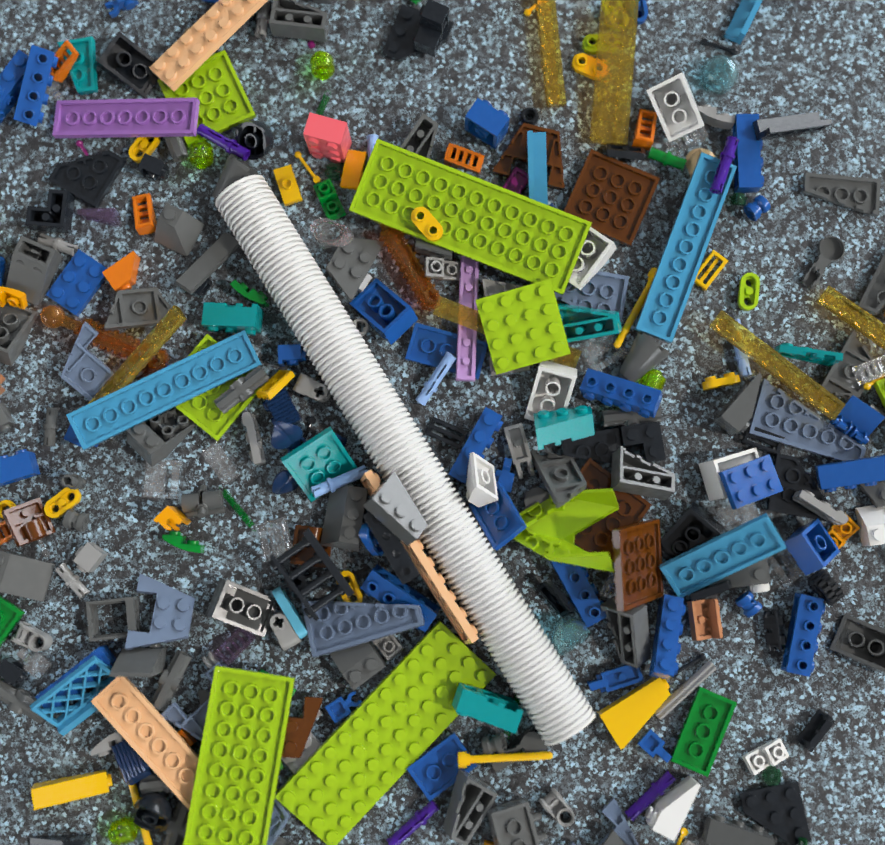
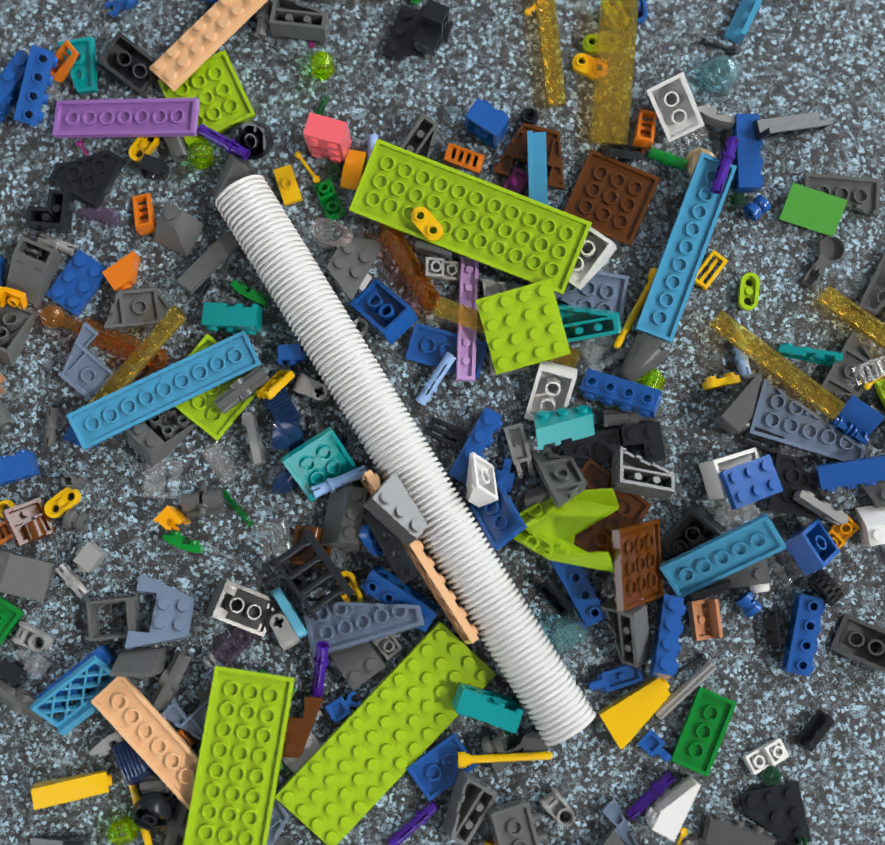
(320, 662): none -> dark purple pin
(812, 209): none -> bright green tile

